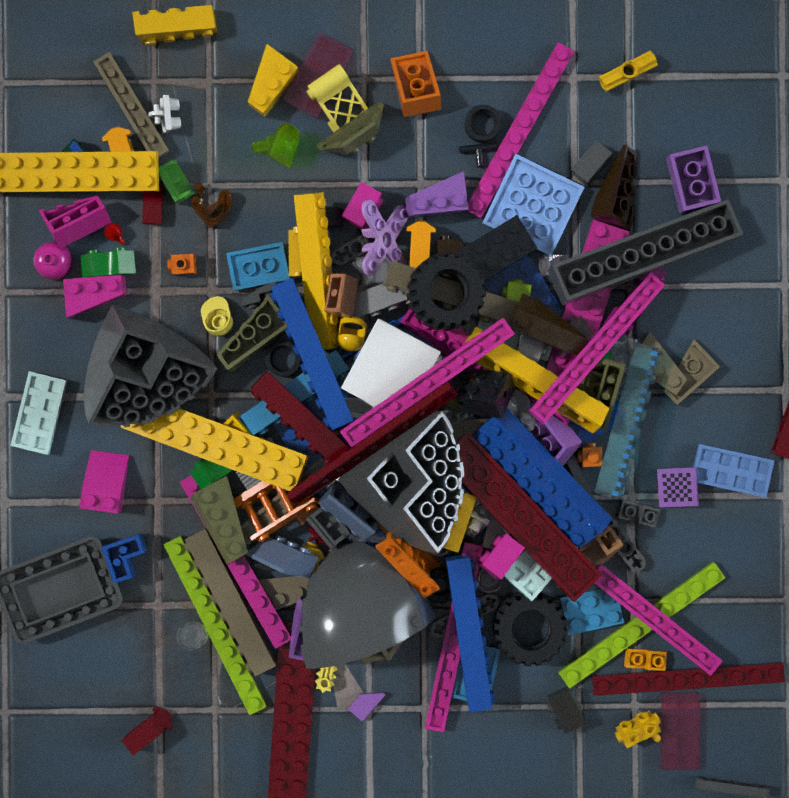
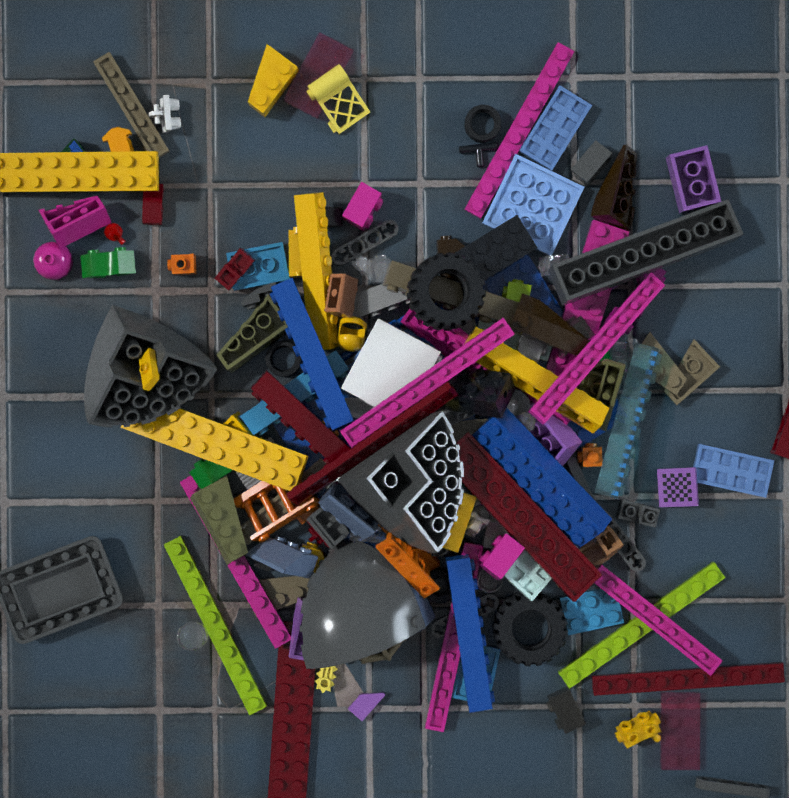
(39, 413): light aqua plate -> none
(92, 292): dark pink wedge -> none
(104, 482): dark pink slope -> none
(119, 556): blue brick -> none
(148, 369): none -> yellow plate
(148, 730): dark red piece -> none
(174, 24): yellow wedge -> none
(175, 181): bright green hinge -> none
(217, 316): light yellow cap -> none
(222, 206): reddish brown helmet -> none
(231, 602): dark tan brick -> none
(235, 269): none -> dark red slope
(280, 146): clear neon green piece -> none
(355, 132): olive wedge -> none
(378, 230): lavender piece -> none
(416, 84): orange slope -> none
(420, 242): light orange piece -> none
(439, 199): medium lavender wedge -> none
(555, 128): none -> medium blue plate
(638, 66): yellow piece -> none
(645, 659): light orange slope -> none

